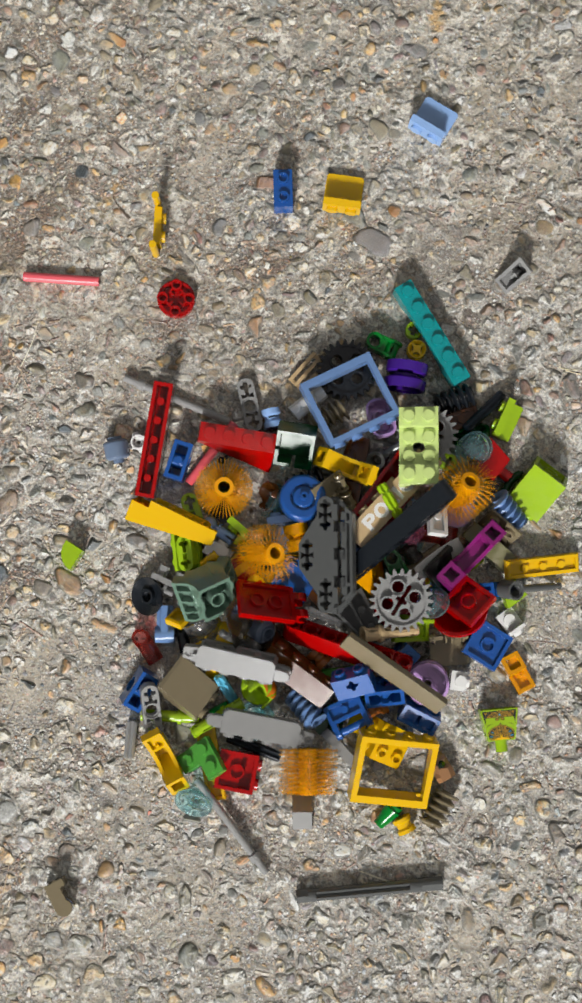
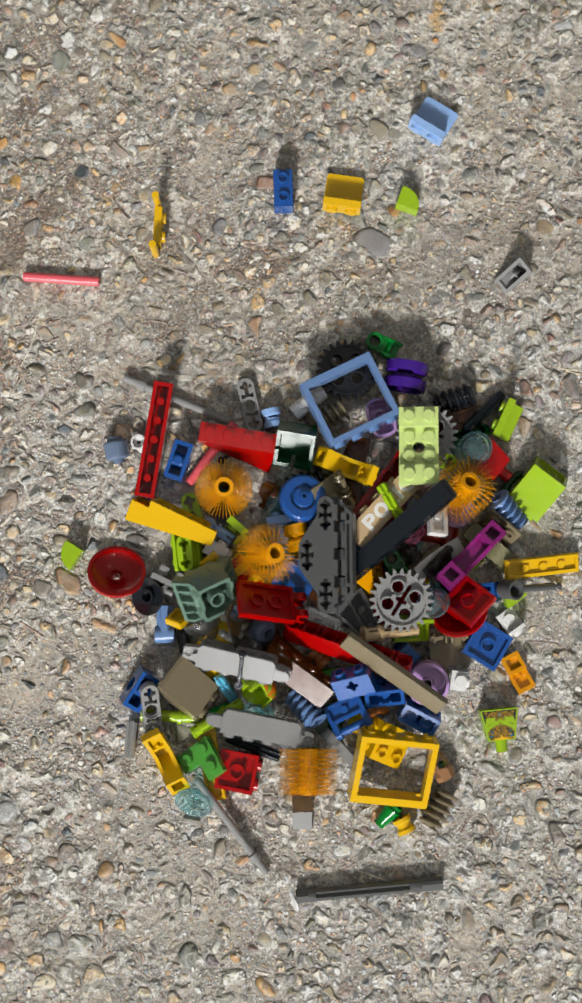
(58, 896): dark tan leg -> none
(120, 563): none -> red dish
(148, 647): clear red piece -> none
(176, 299): red tile -> none
(238, 684): none -> hinge
(304, 364): tan tile -> none
(384, 454): dark grey piece -> none
(407, 201): none -> lime brick
(407, 332): lime bush -> none
(416, 346): yellow wheel -> none
(442, 350): teal arch -> none

